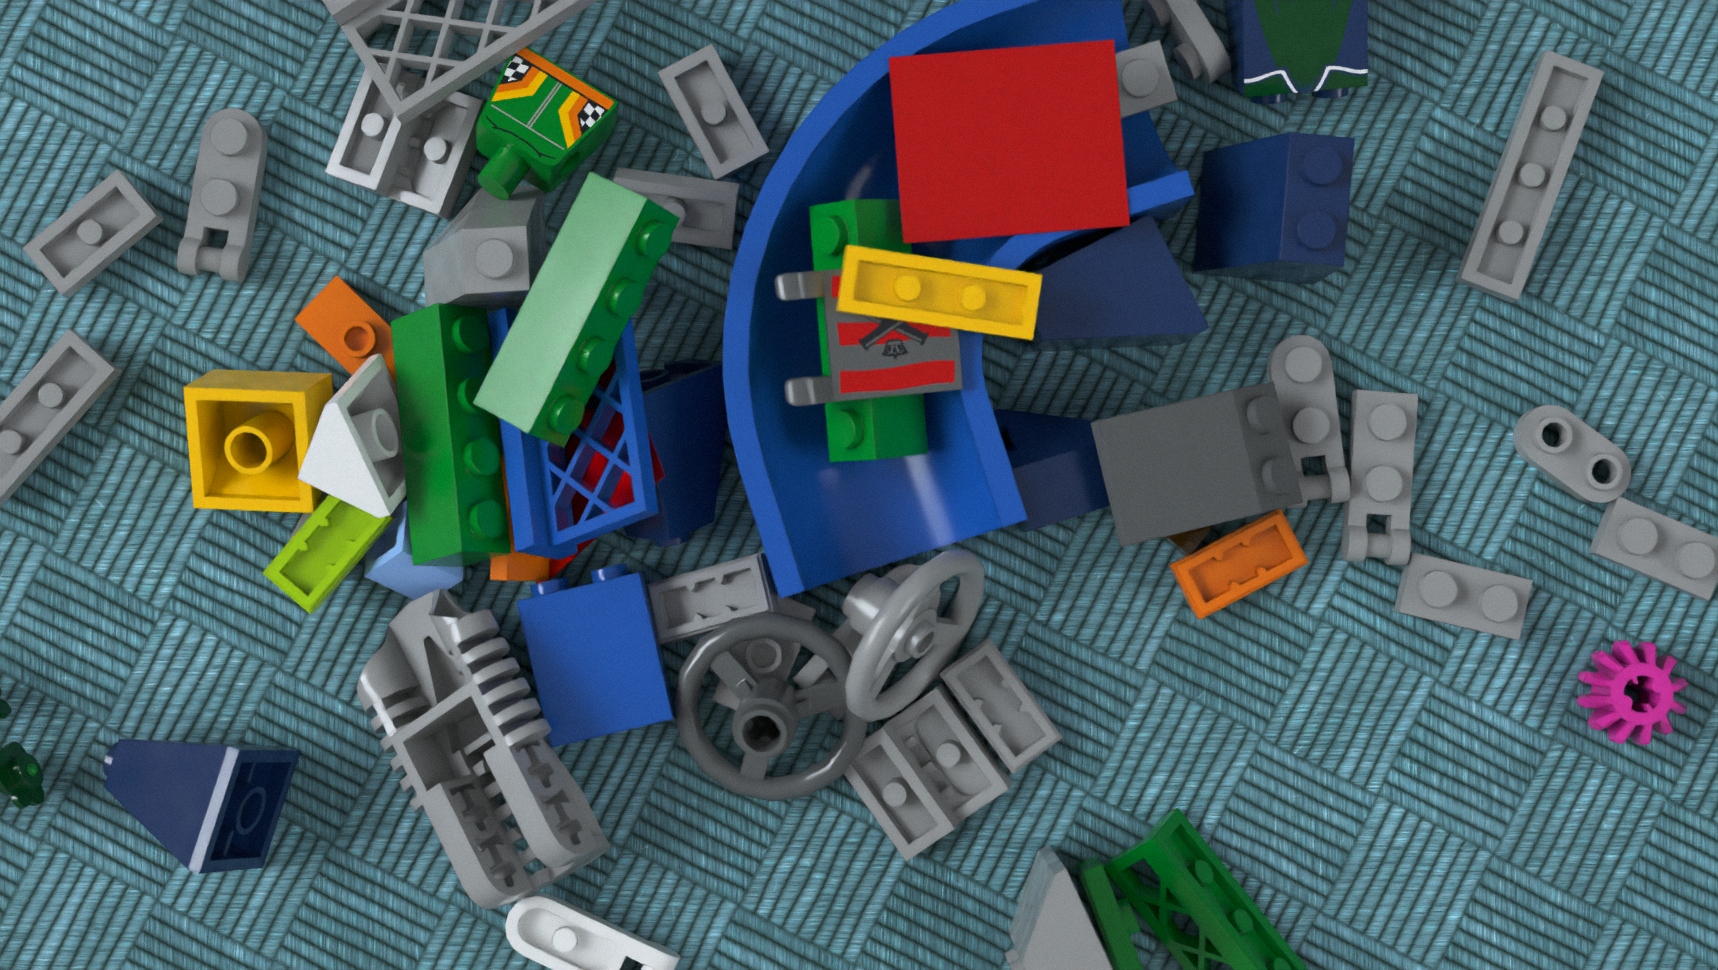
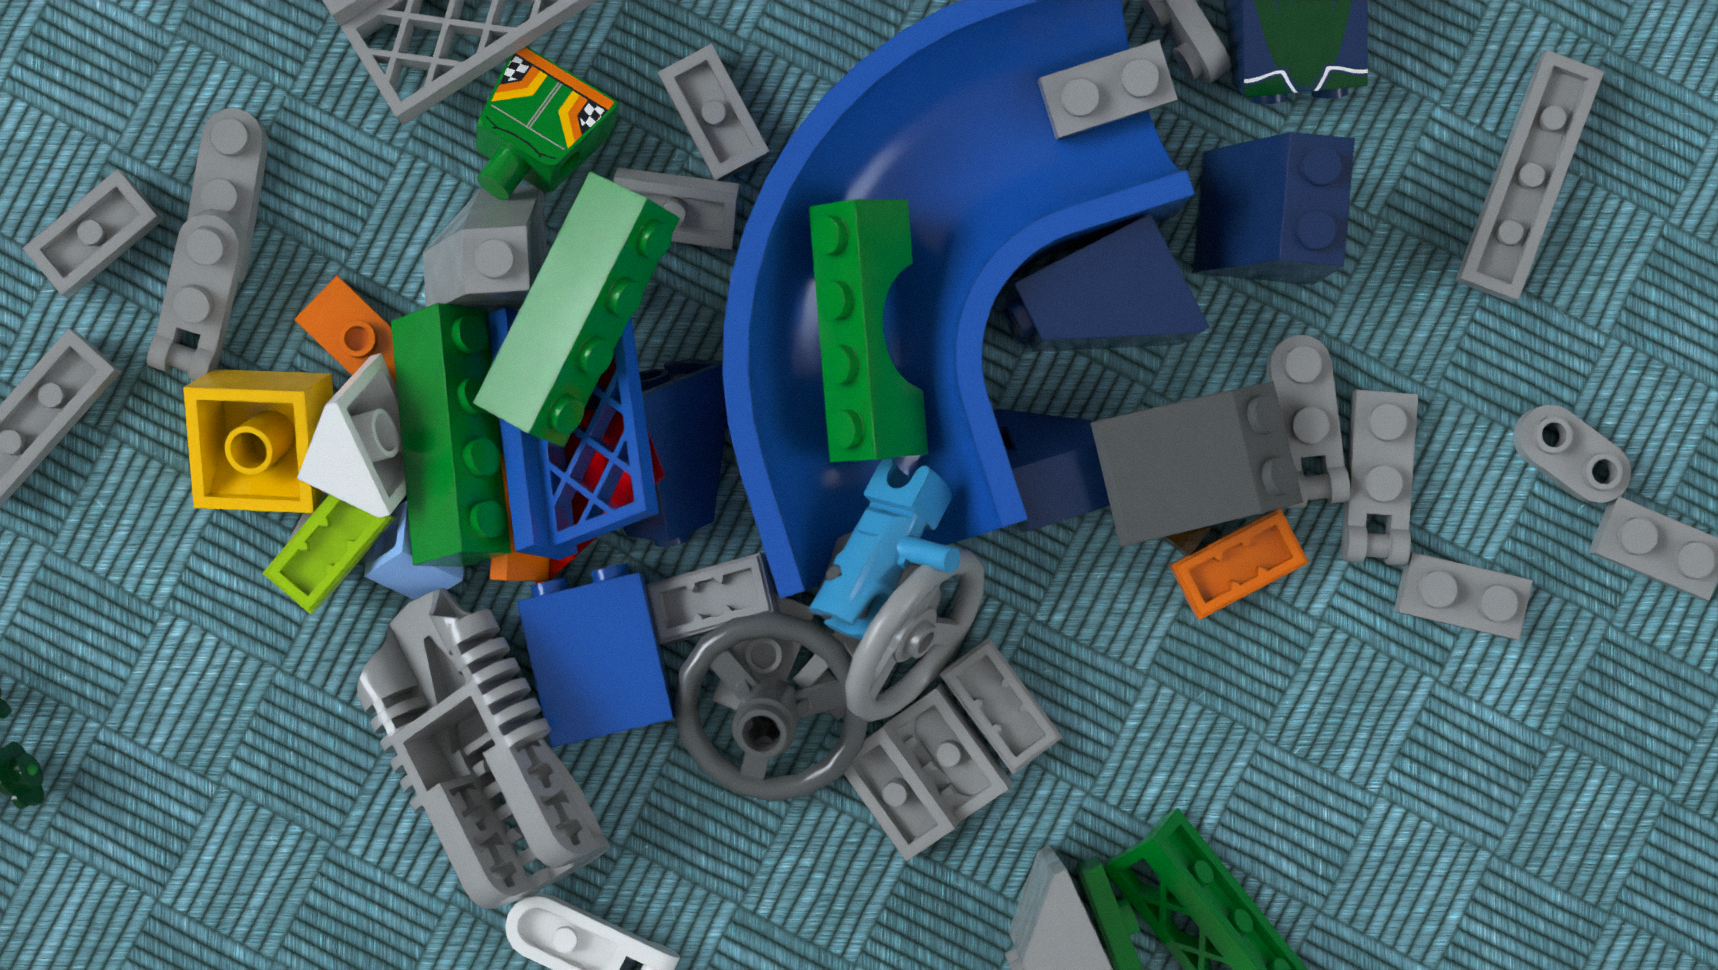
(199, 293): none -> light grey plate
(204, 799): dark blue slope -> none
(411, 162): light grey slope -> none
(870, 353): dark grey flag -> none
(883, 544): none -> dark azure piece
(939, 292): yellow plate -> none
(1009, 141): red sticker -> none
(1645, 674): dark pink gear -> none

